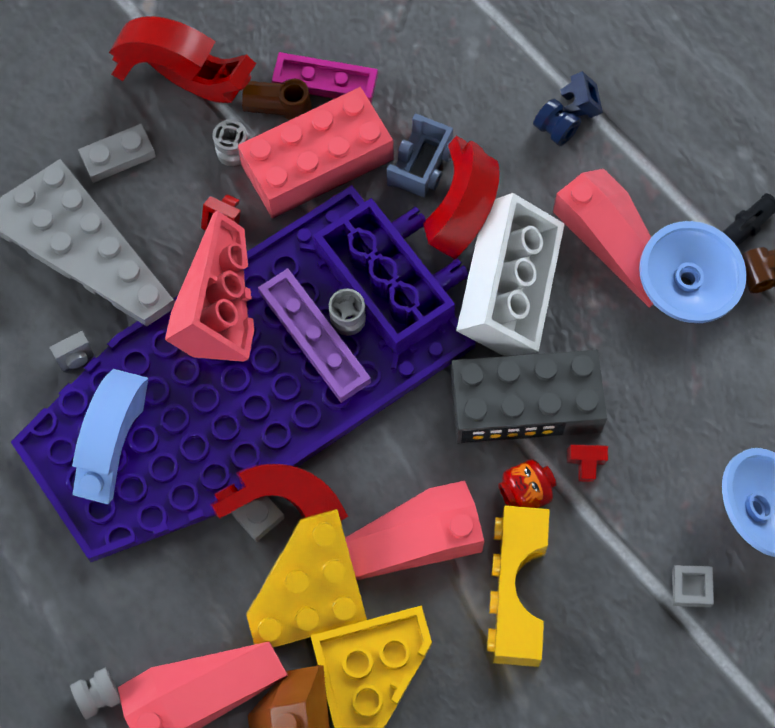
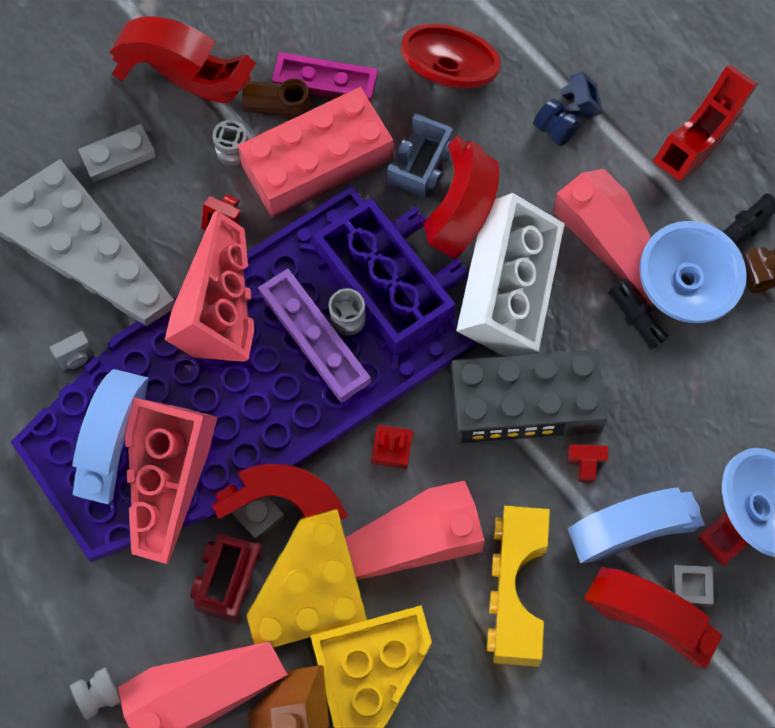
(165, 464): none -> coral wedge
(240, 582): none -> dark red window
(392, 446): none -> red tile
(450, 56): none -> red dish
(527, 485): red head -> none
(633, 522): none -> light blue arch
(638, 314): none -> black pin
(656, 610): none -> red arch
(703, 132): none -> red arch
(722, 540): none -> red plate

